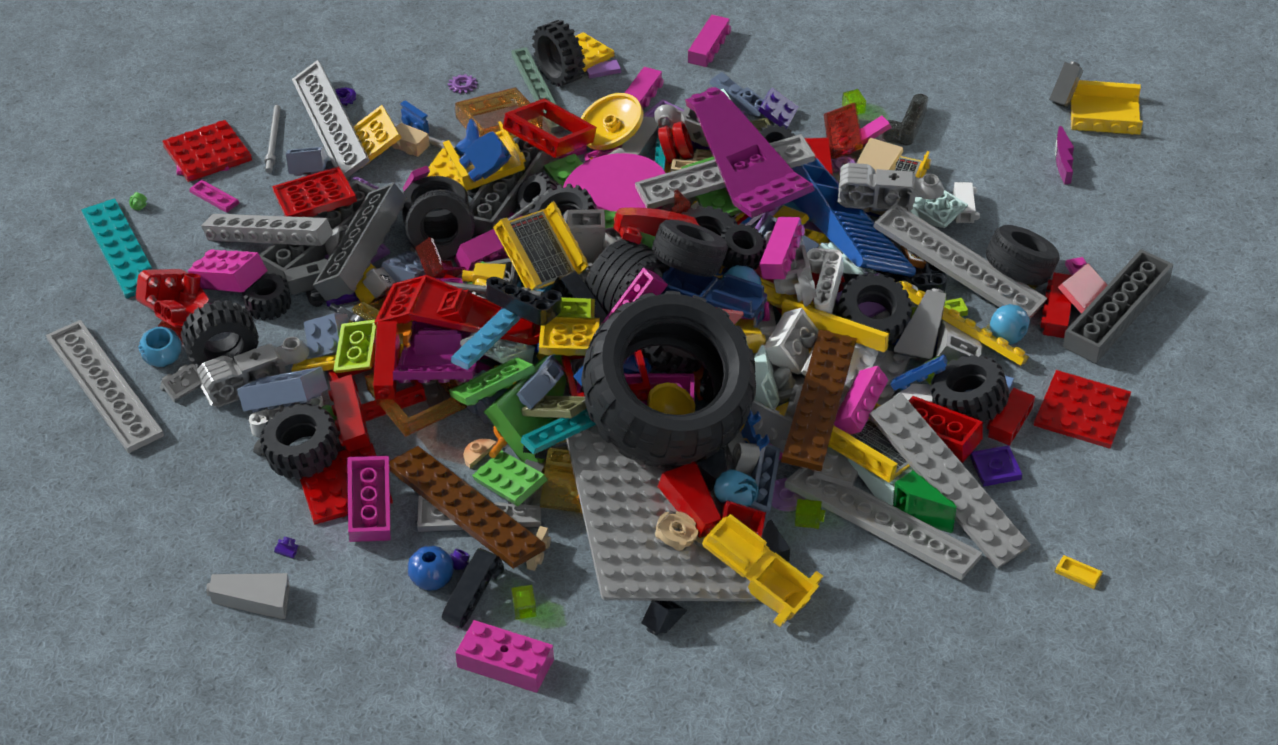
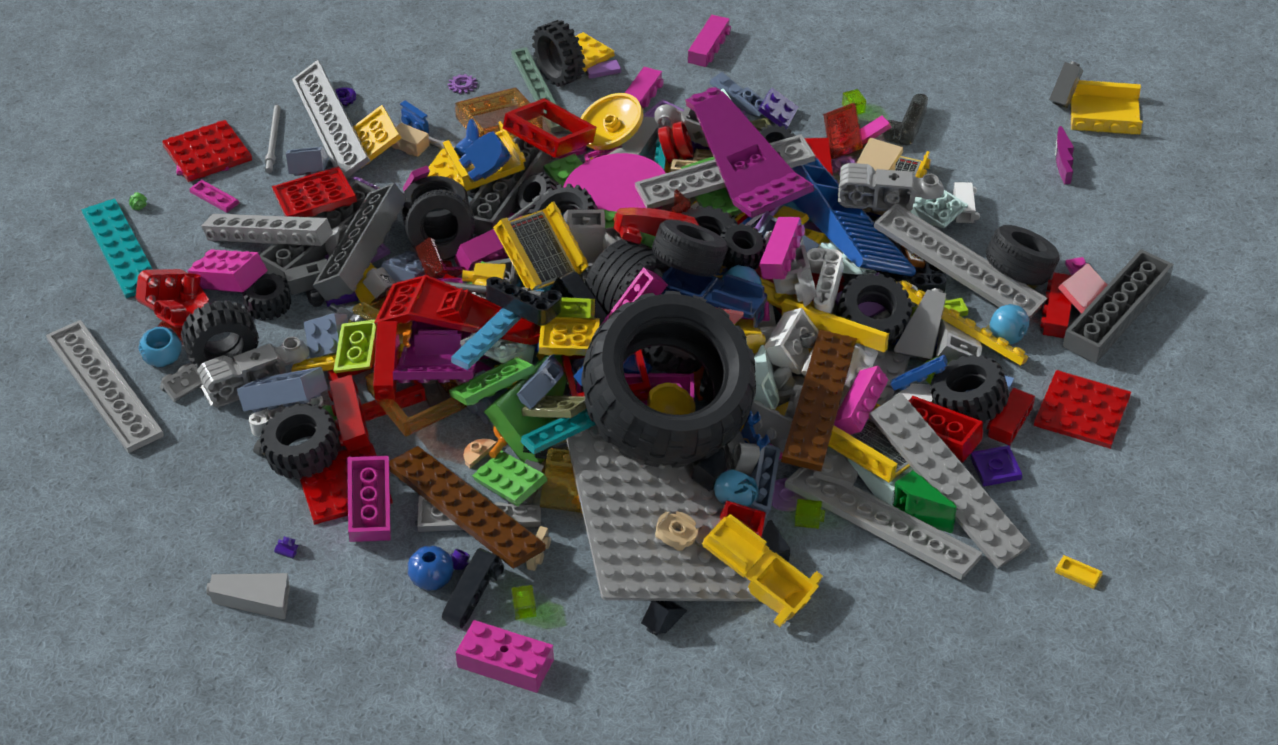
(690, 495): red slope -> none

